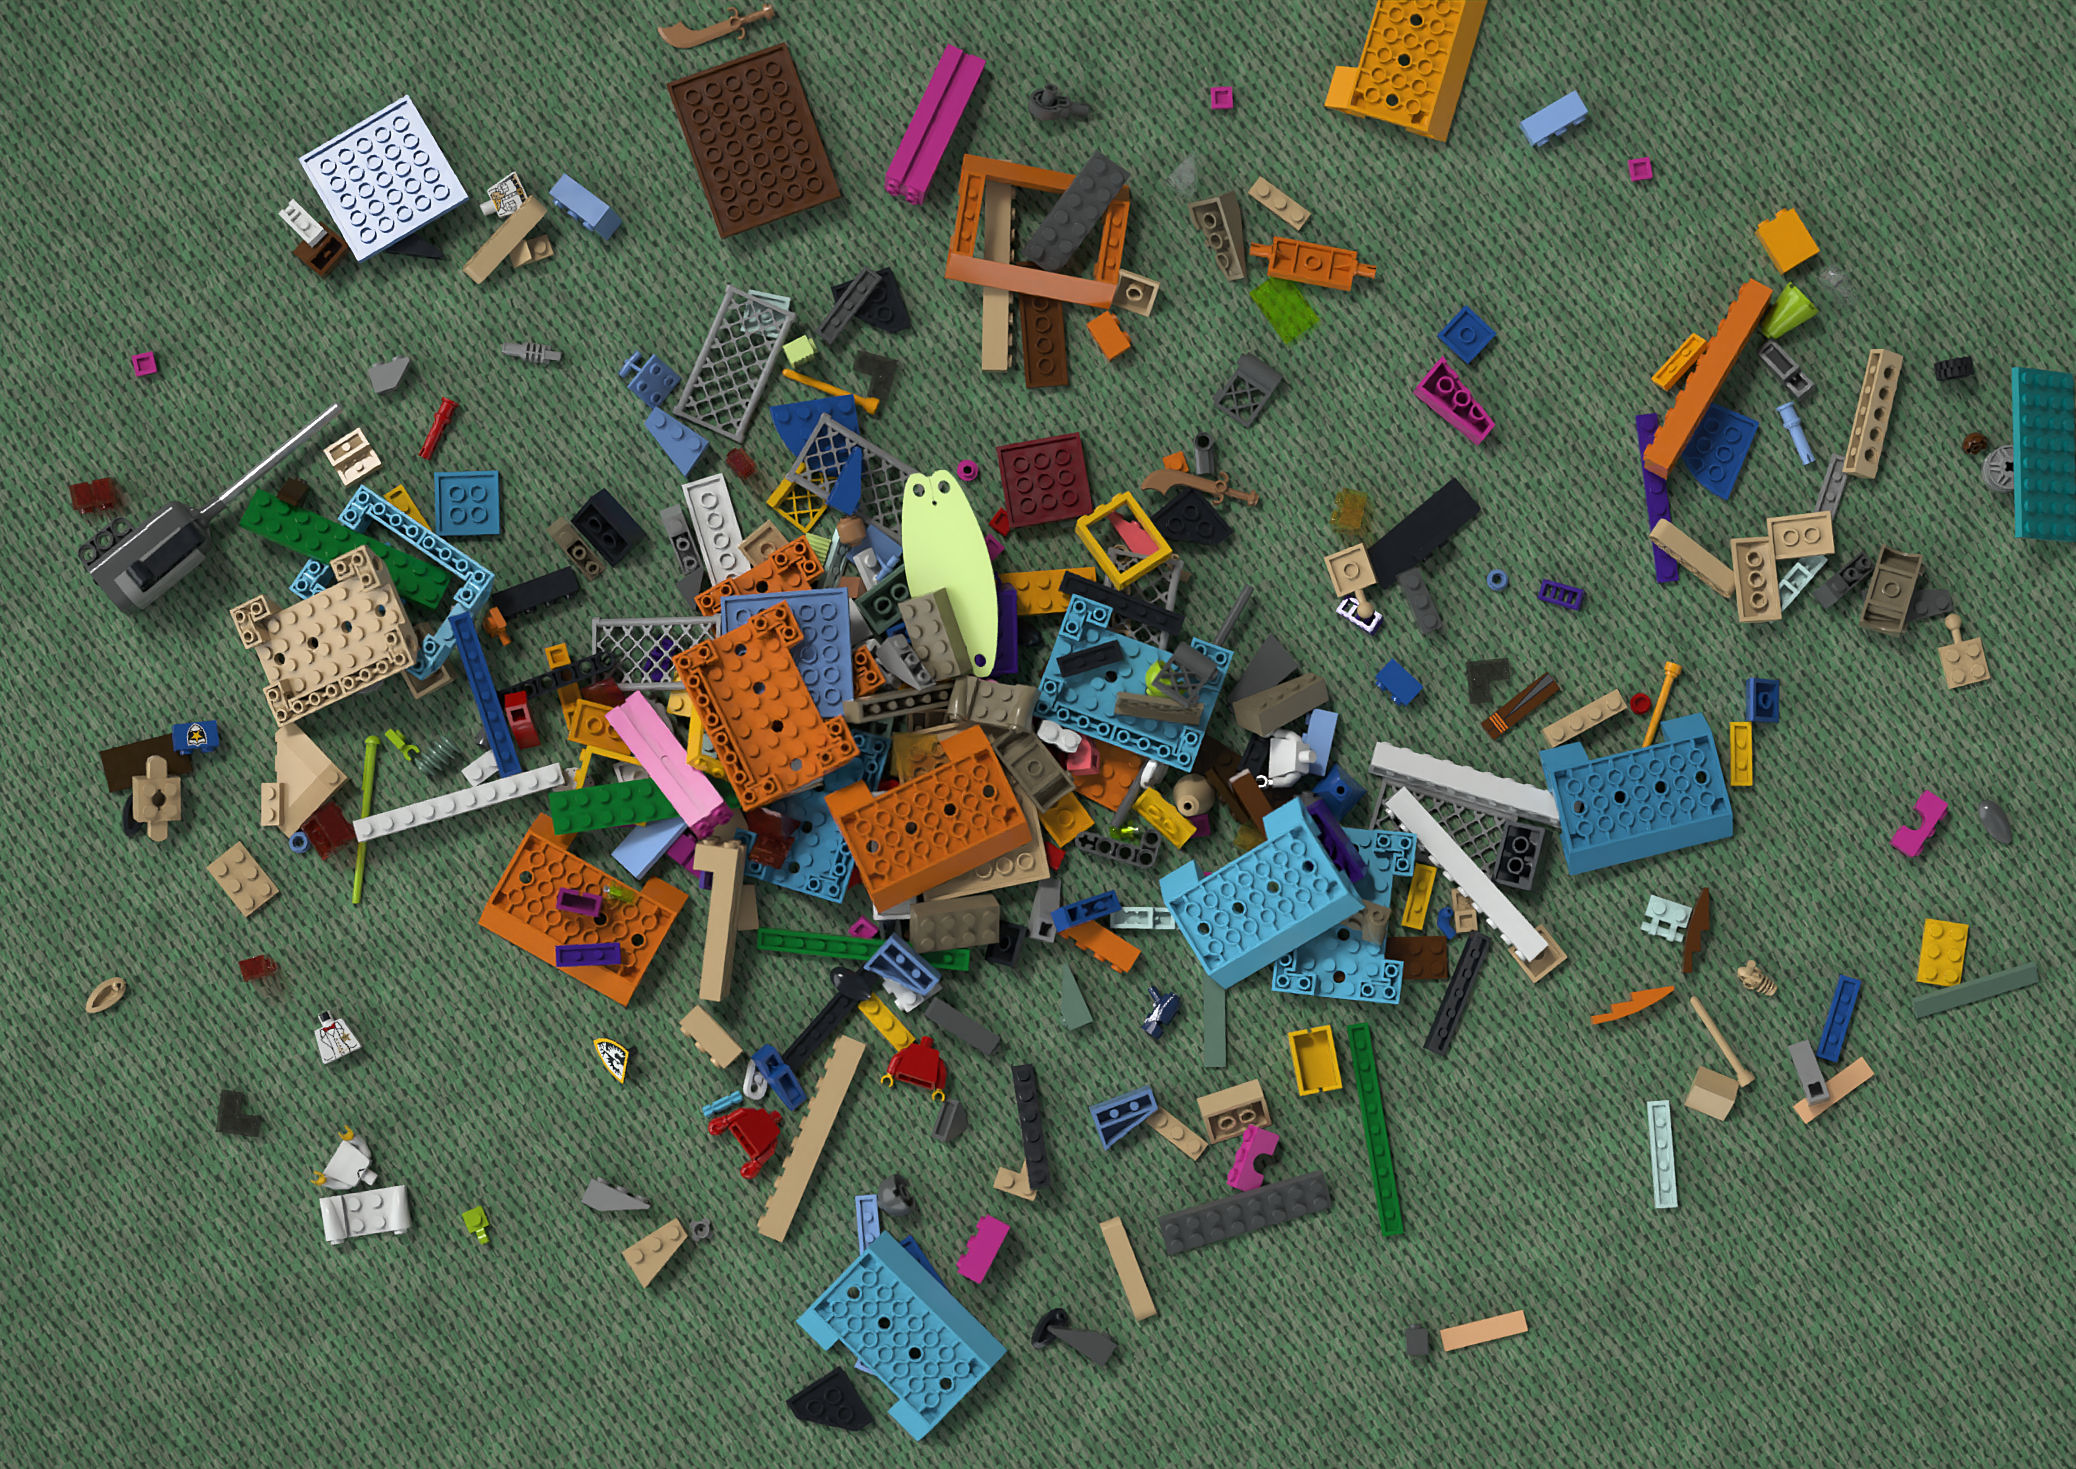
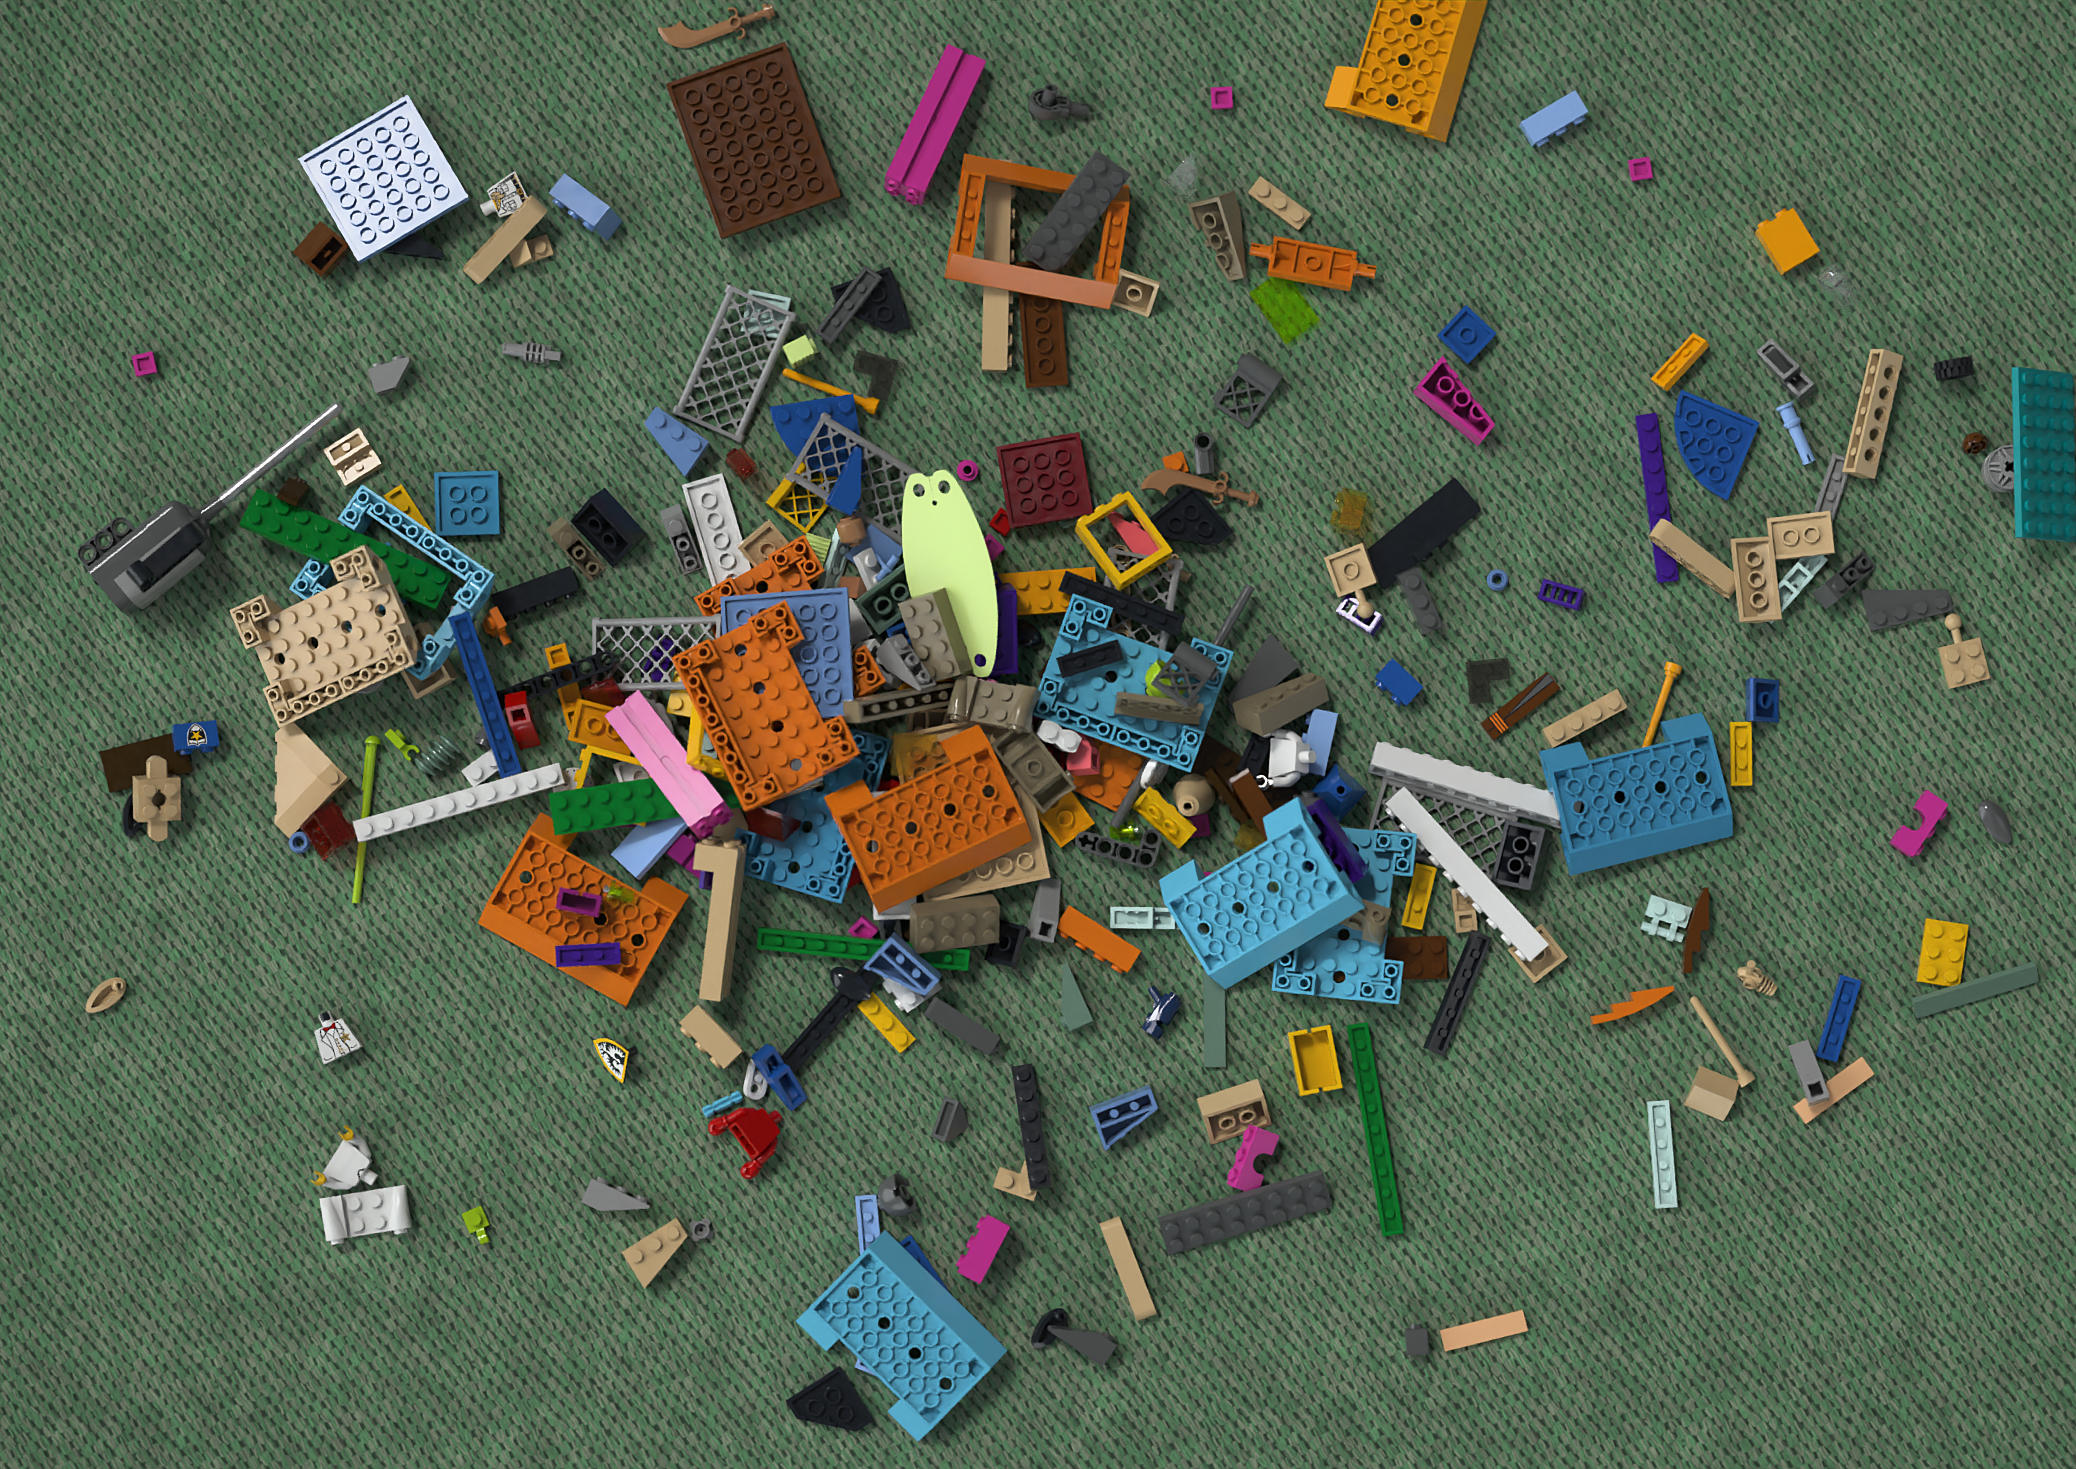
(98, 494): clear red piece -> none
(230, 1118): clear smoke plate -> none
(243, 879): tan plate -> none
(257, 968): clear red piece -> none
(272, 804): tan plate -> none
(302, 223): white plate -> none
(442, 419): red pin -> none
(653, 381): medium blue plate -> none
(691, 587): dark grey slope -> none
(748, 909): tan slope -> none
(770, 851): clear red piece -> none
(812, 1138): tan brick -> none
(887, 723): sand green brick -> none
(919, 1066): red torso -> none
(1053, 855): red piece -> none
(1085, 910): blue slope -> none
(1108, 335): orange brick -> none
(1176, 1132): tan plate -> none
(1443, 922): blue arm -> none
(1640, 703): red plate -> none
(1707, 380): orange brick -> none
(1787, 312): lime cone -> none
(1891, 591): dark tan piece -> none

